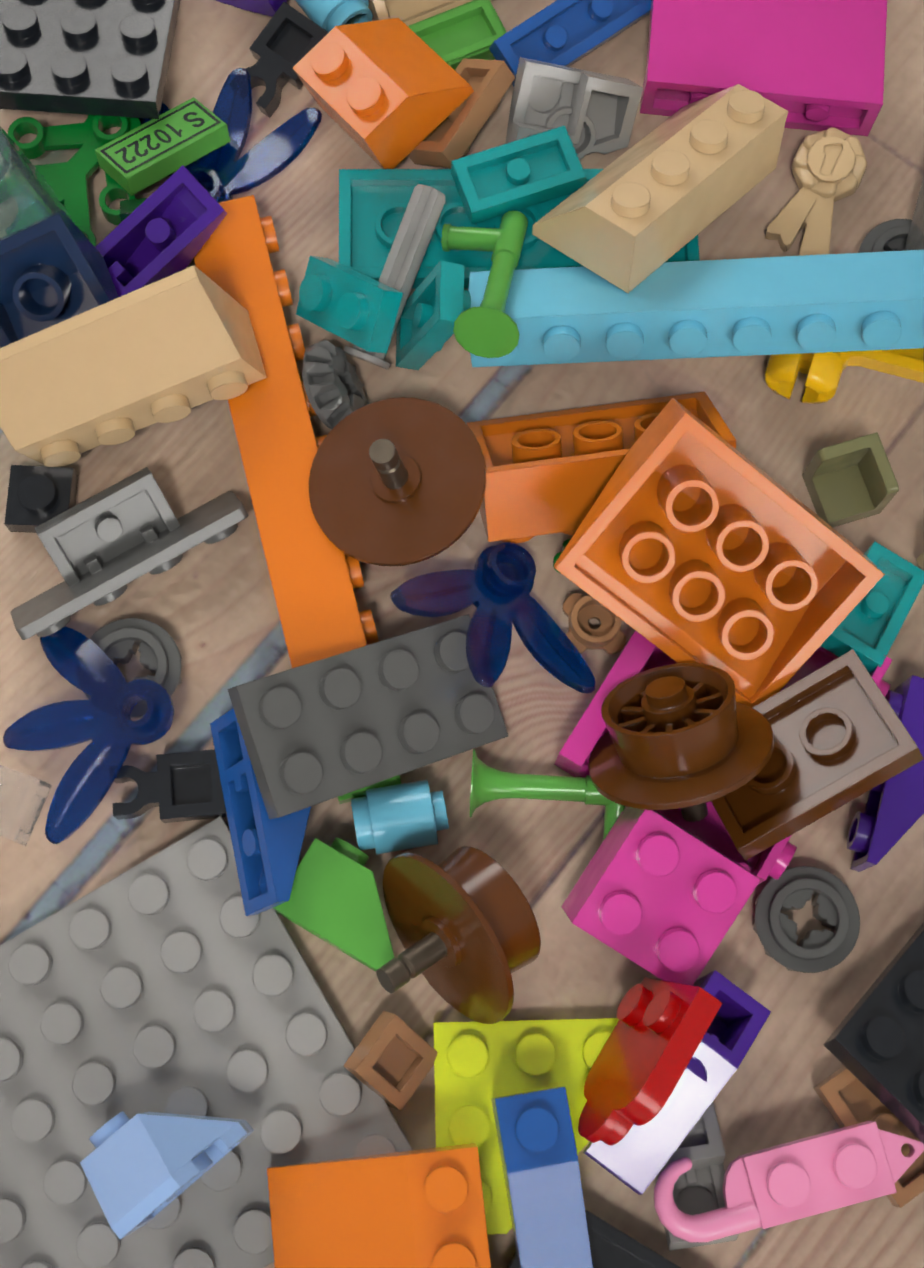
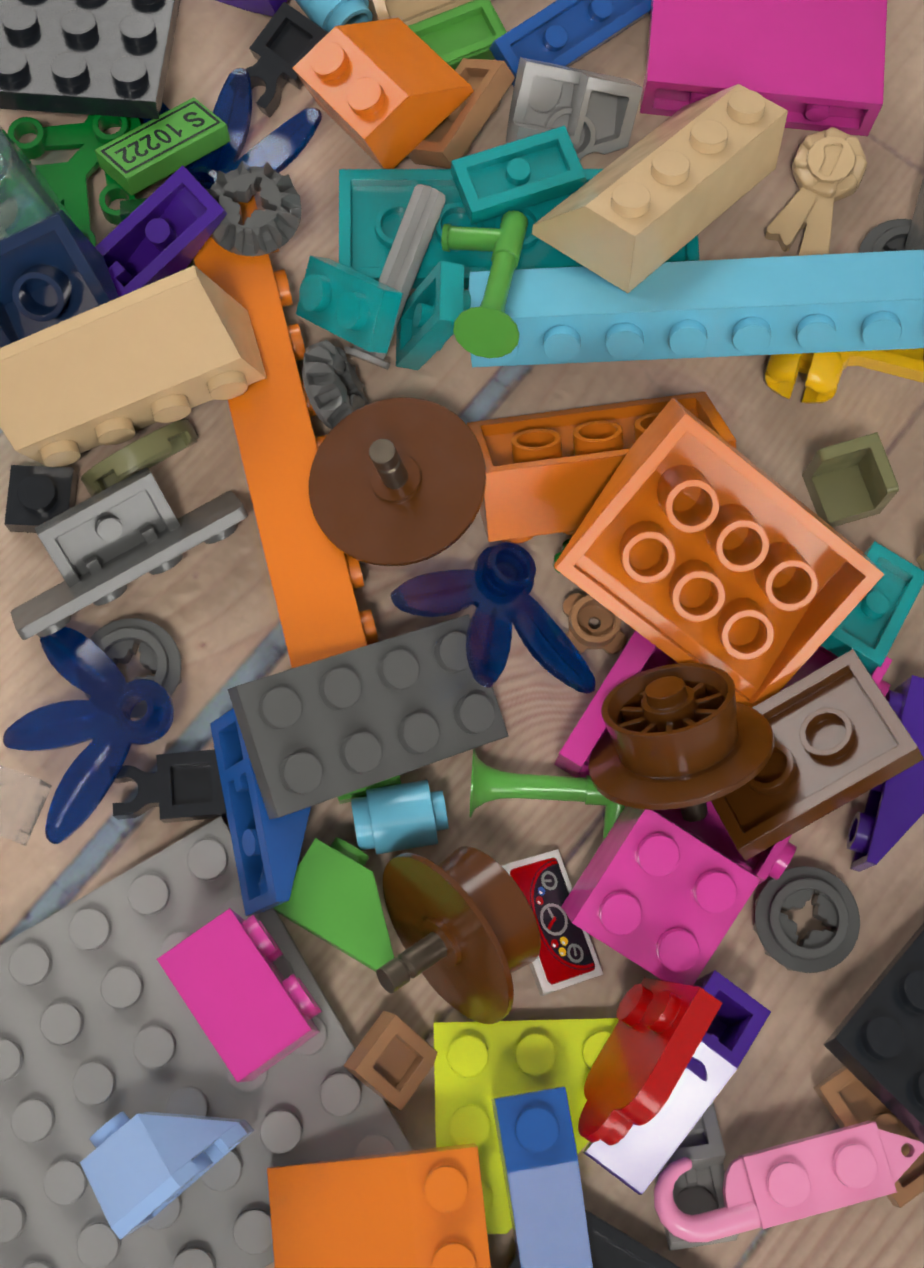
(139, 455): none -> olive tile
(240, 995): none -> dark pink brick
(264, 229): none -> dark grey gear
(565, 949): none -> slope

